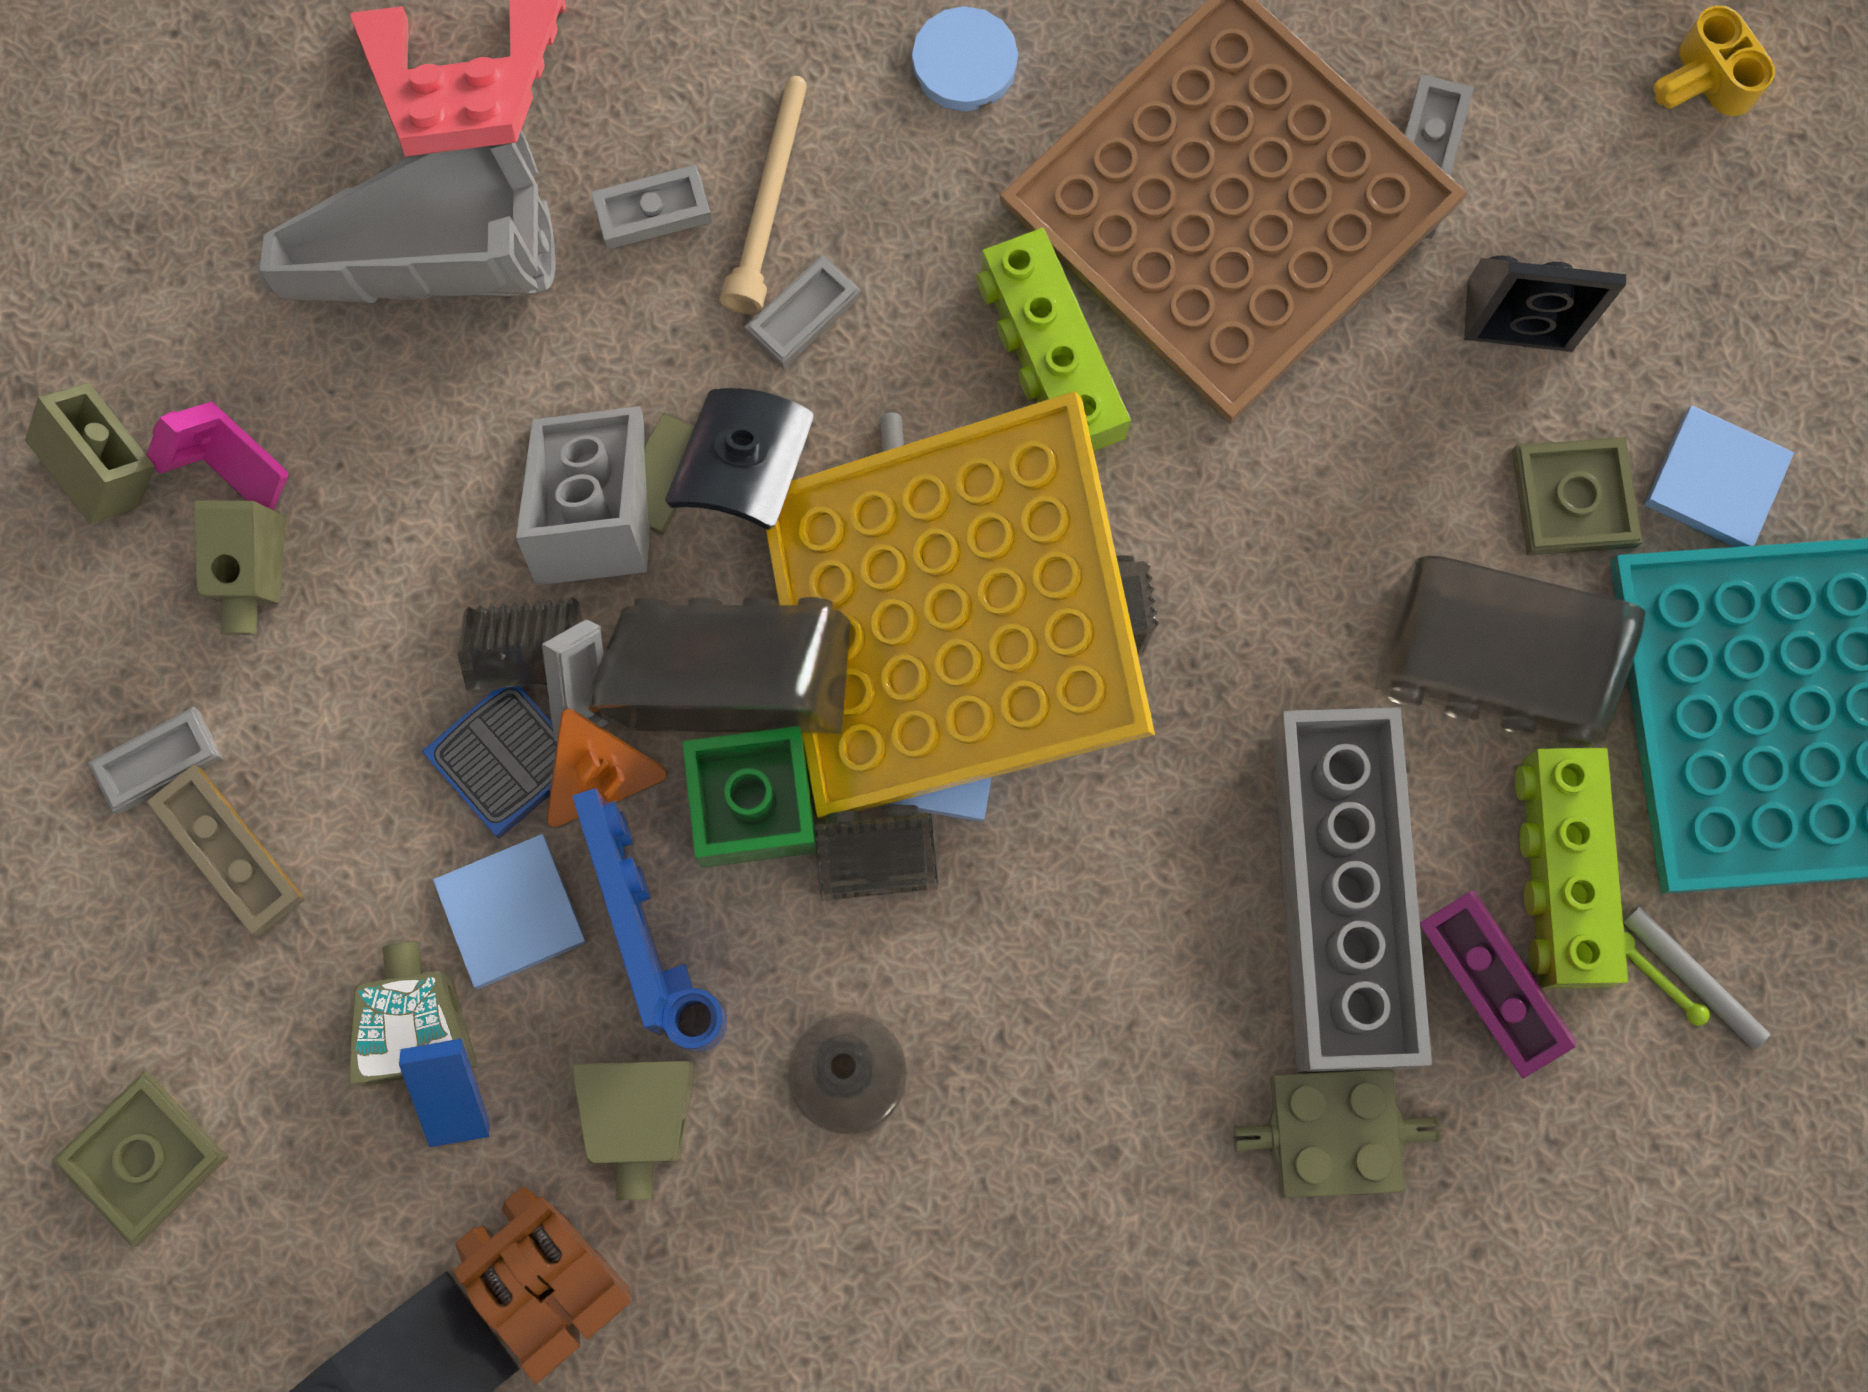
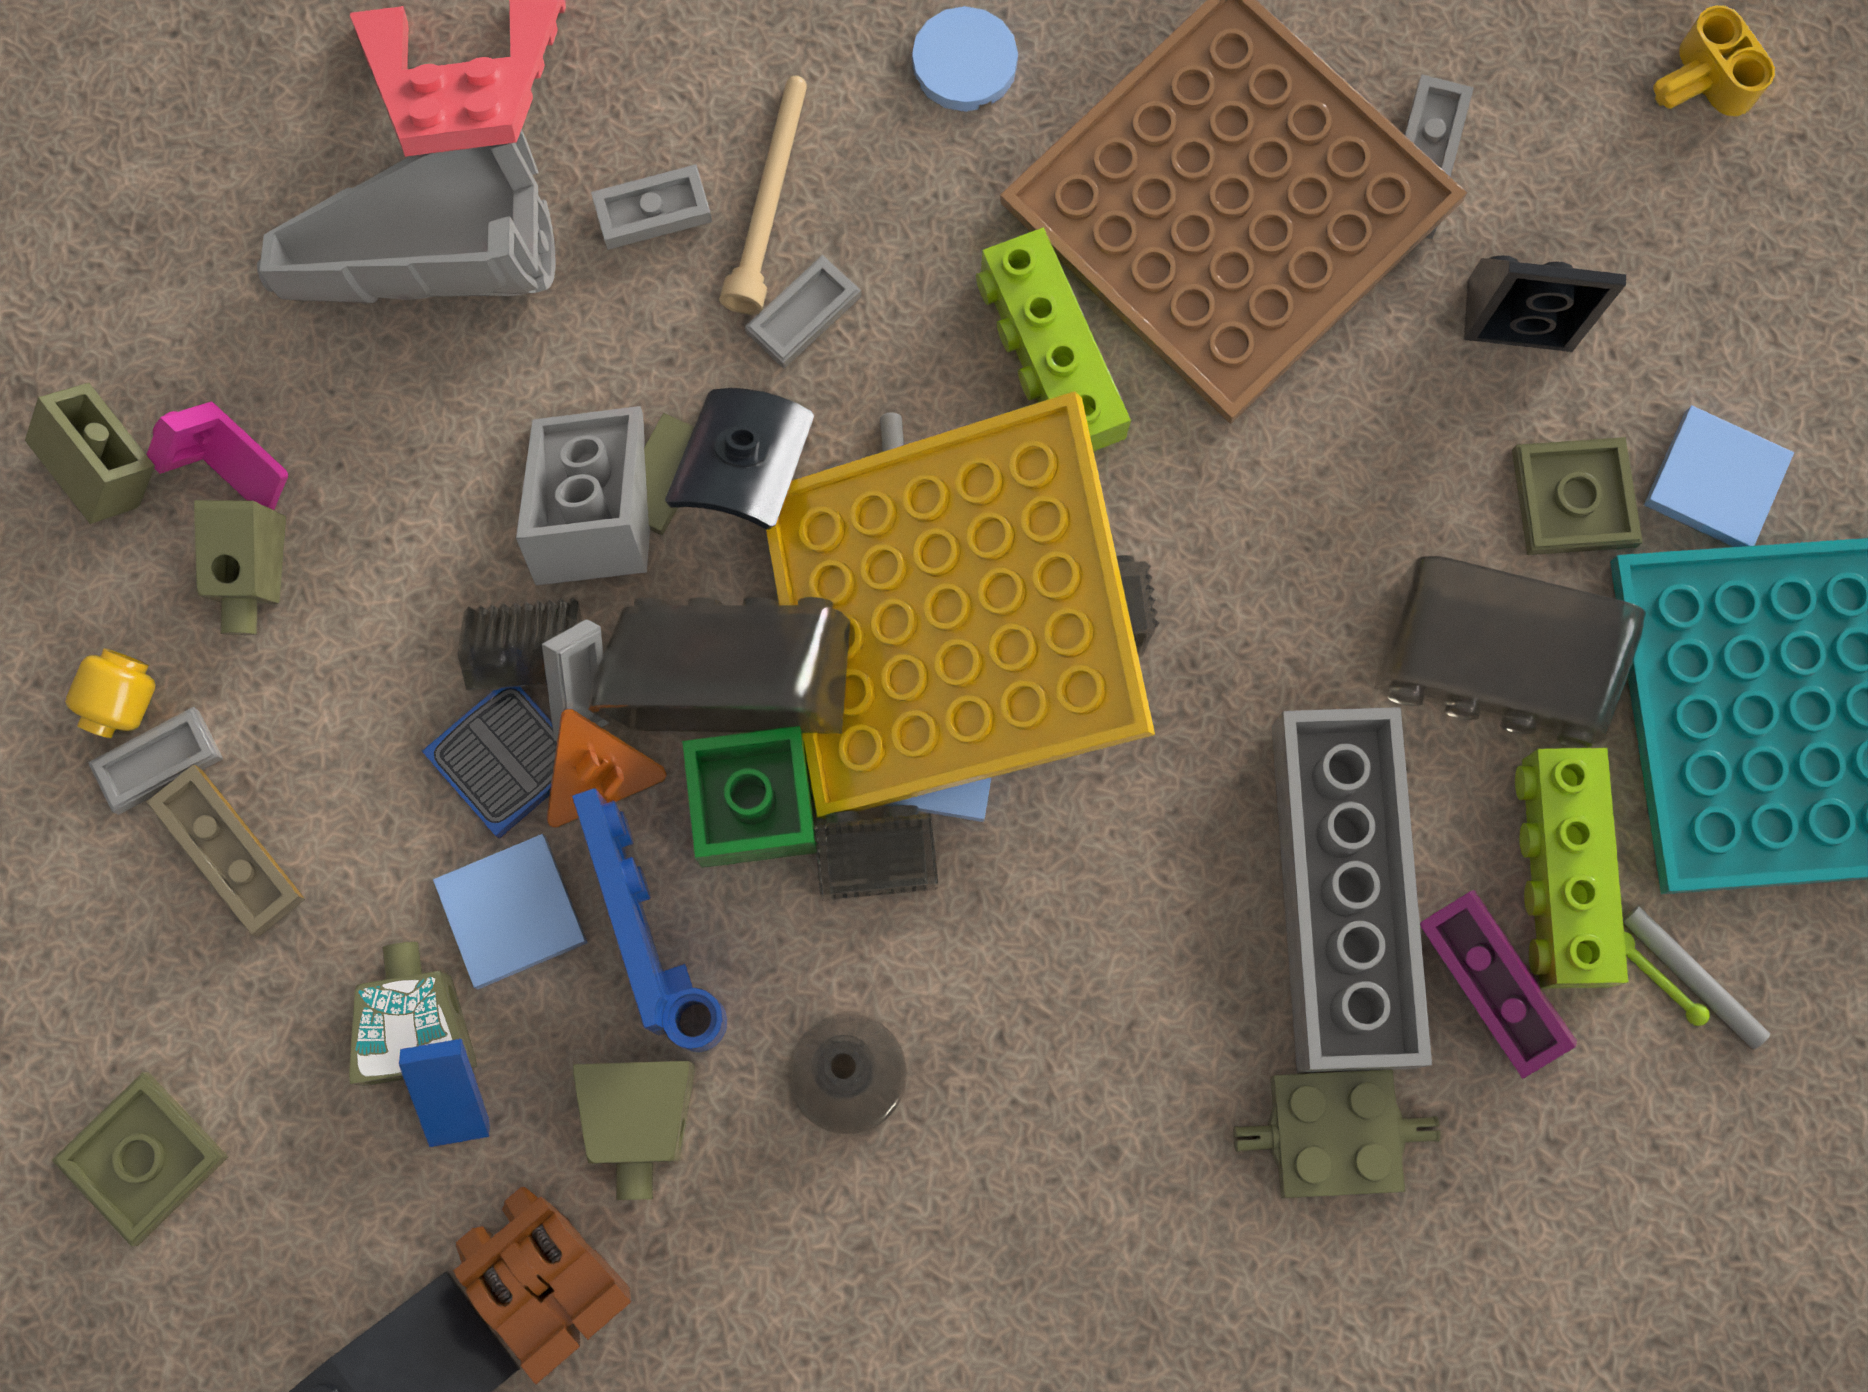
(110, 693): none -> yellow head

